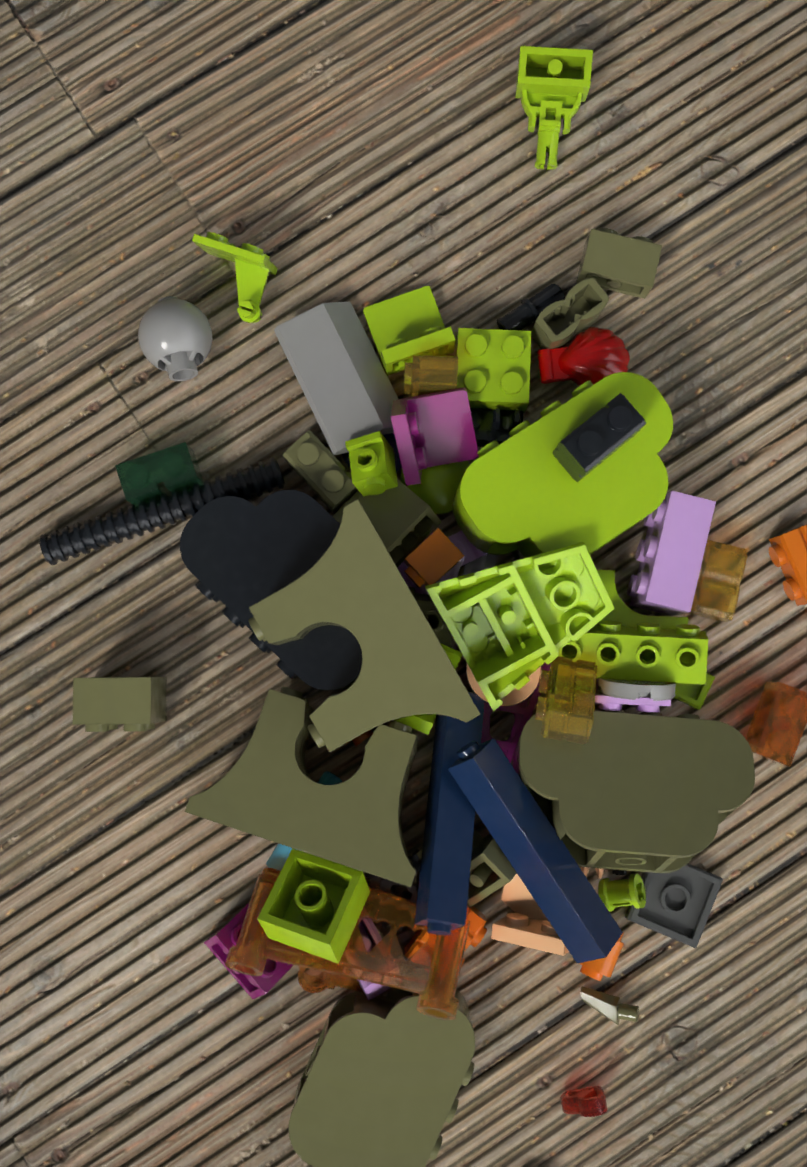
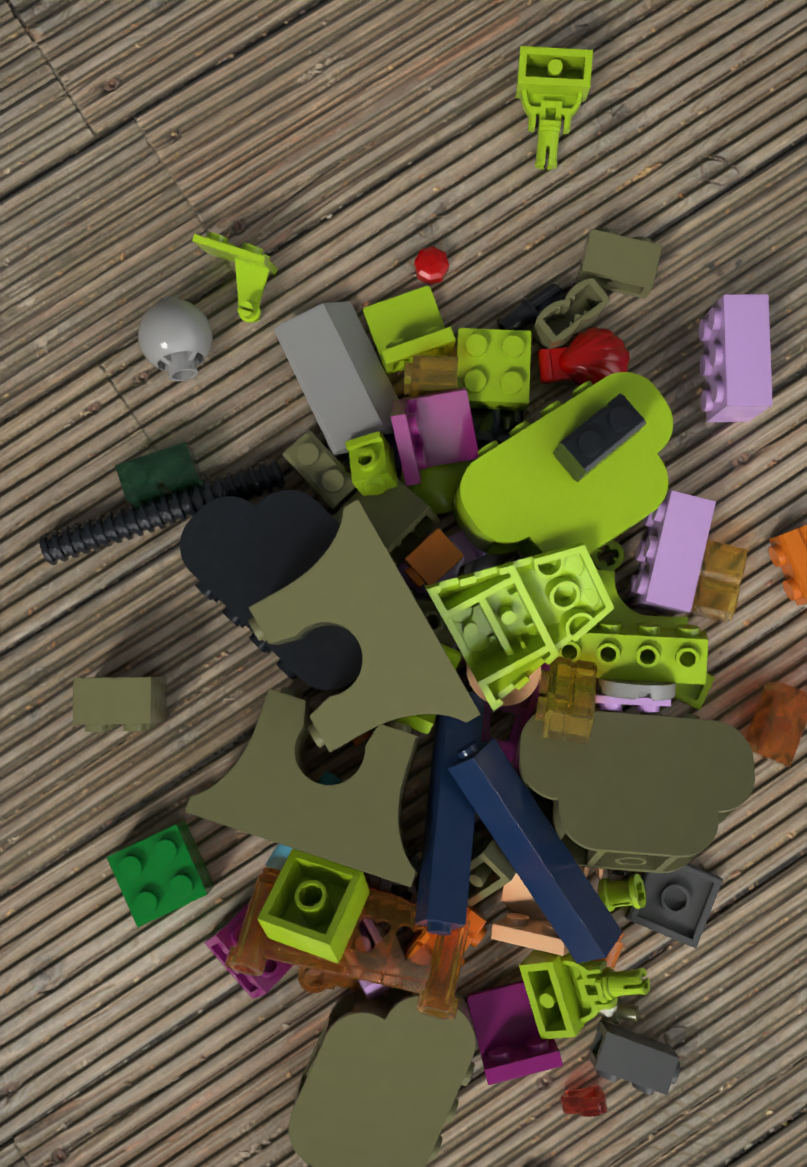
(161, 873): none -> green brick
(431, 265): none -> red tile
(509, 1034): none -> magenta bracket
(572, 993): none -> lime brick
(617, 560): none -> lime bush
(634, 1058): none -> dark grey brick
(736, 358): none -> lavender brick

